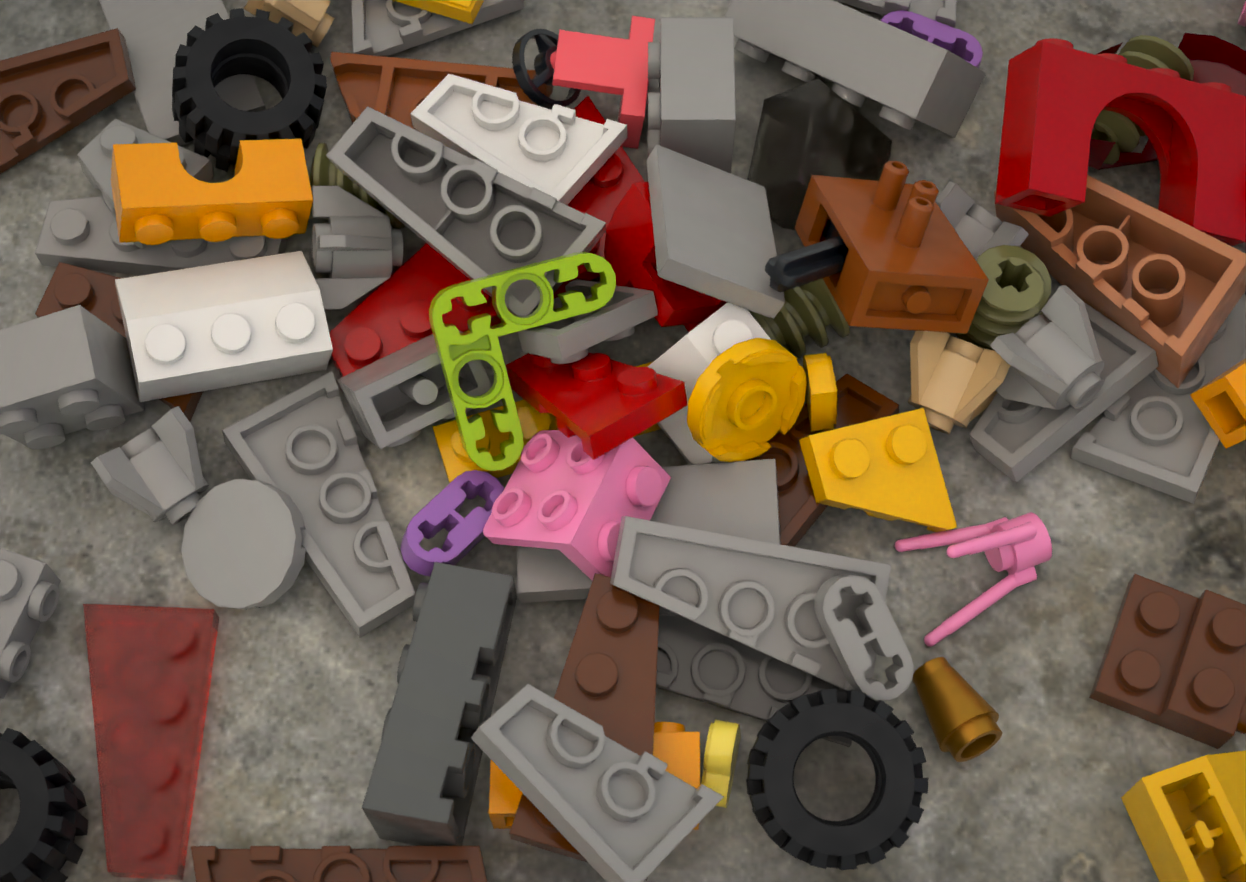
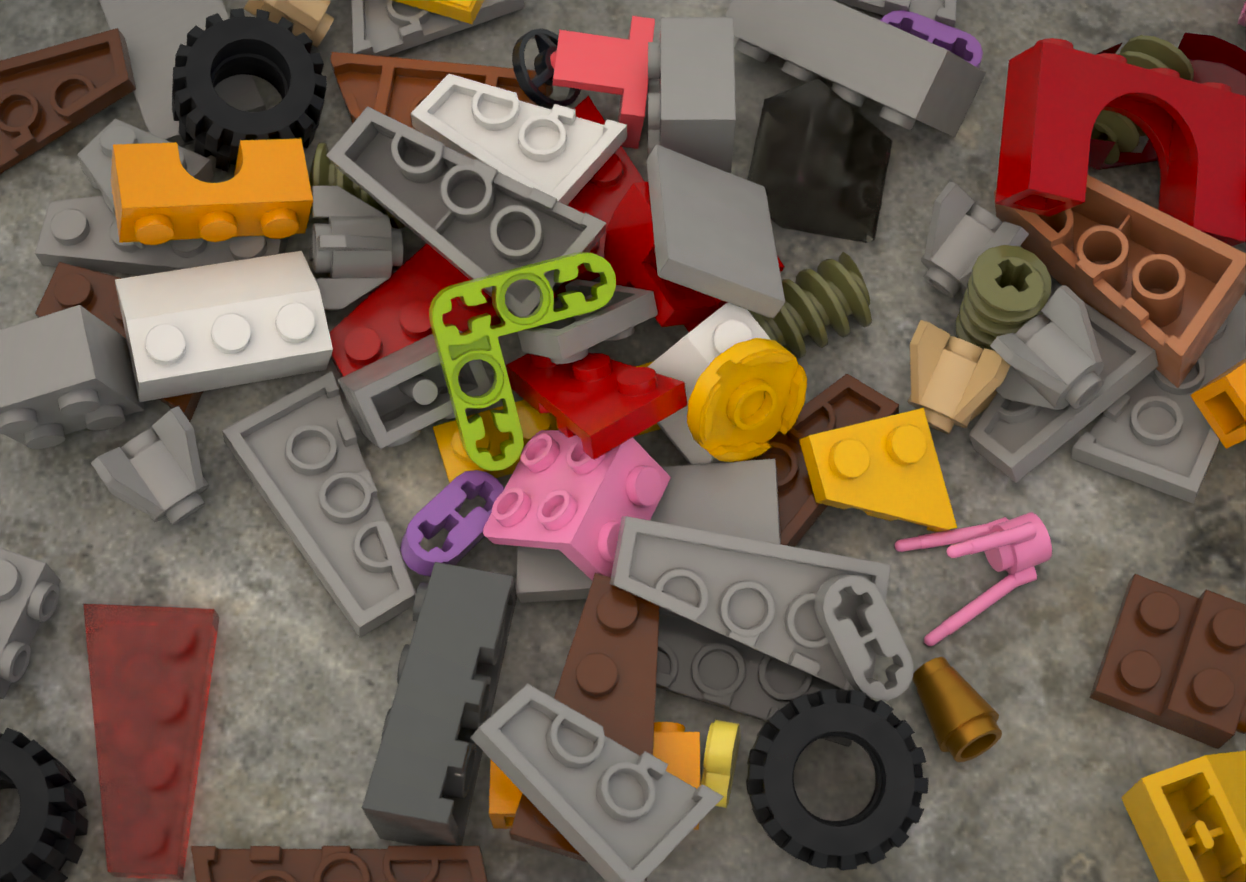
(243, 544): light grey tile -> none
(820, 391): yellow tile -> none
(883, 254): dark orange piece -> none

